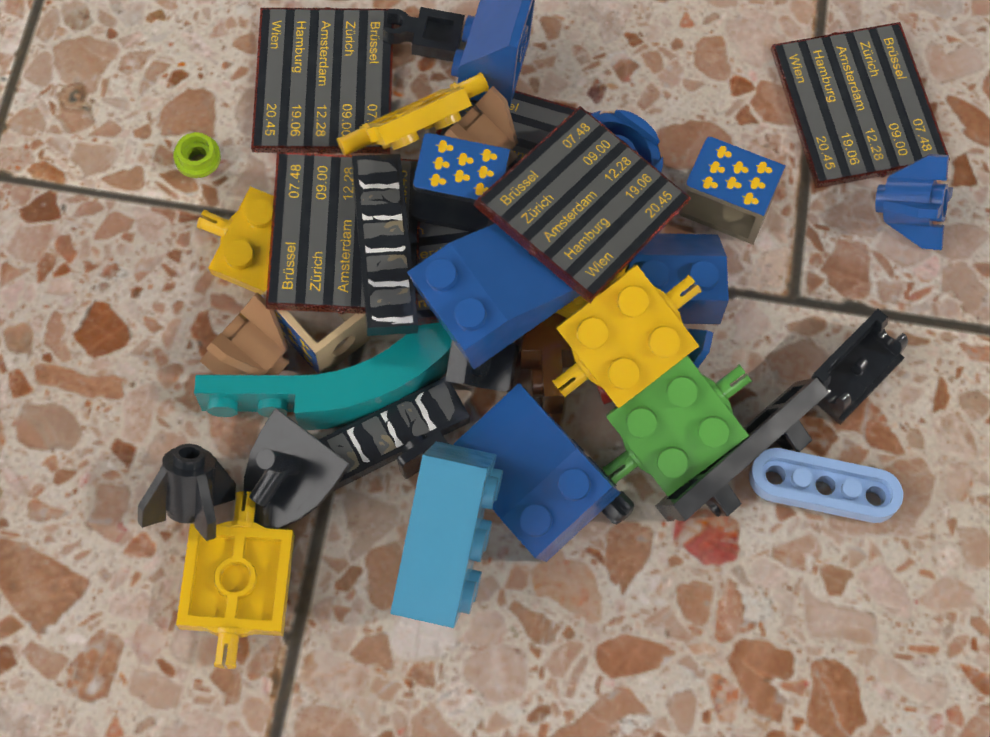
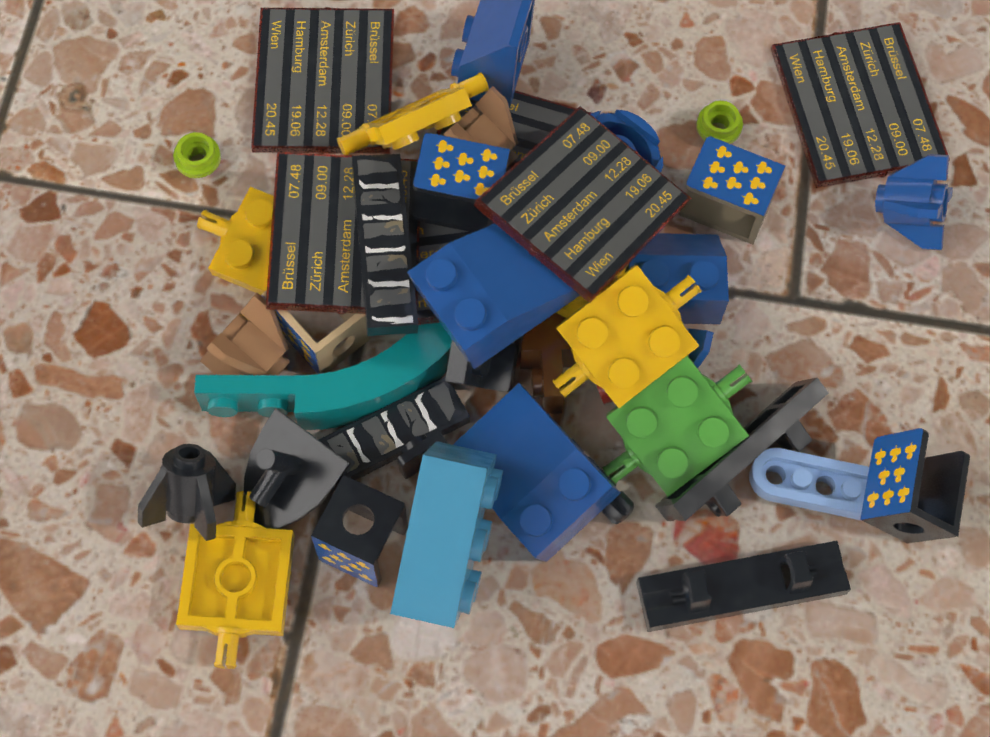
(351, 552): none -> black piece
(432, 34): black plate -> none
(723, 113): none -> lime plate
(742, 586): none -> black hinge
(859, 366): black hinge -> none
(914, 488): none -> piece

